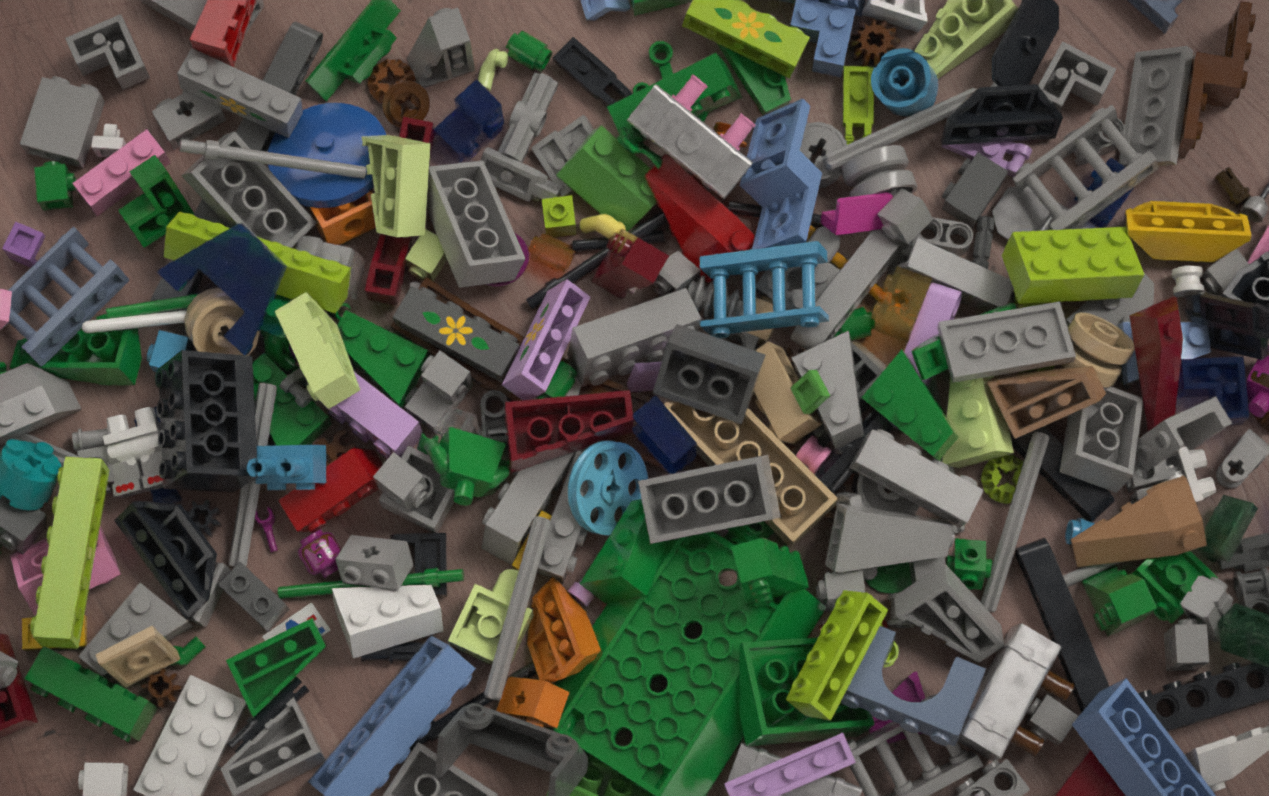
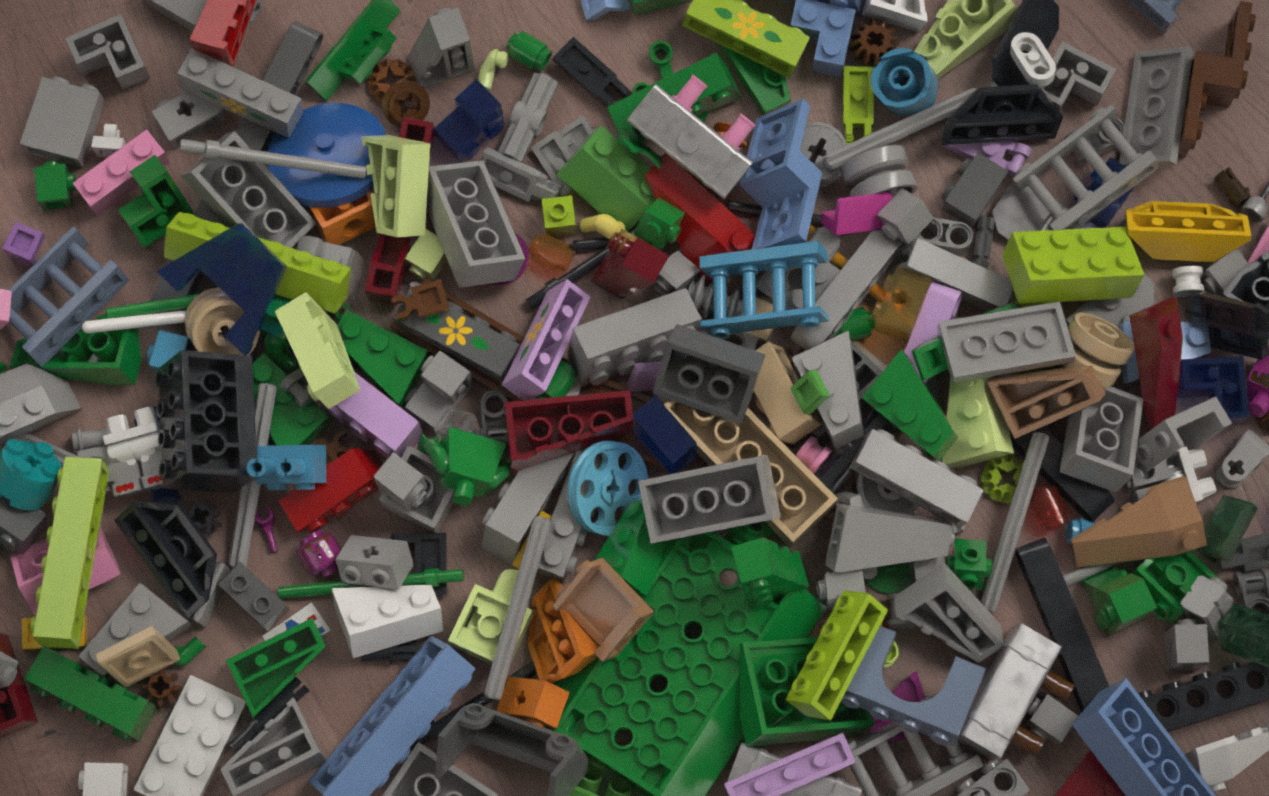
(427, 300): none -> reddish brown plate
(603, 606): none -> medium nougat panel
(659, 224): none -> green brick
(1034, 62): none -> white plate
(1049, 507): none -> clear red brick

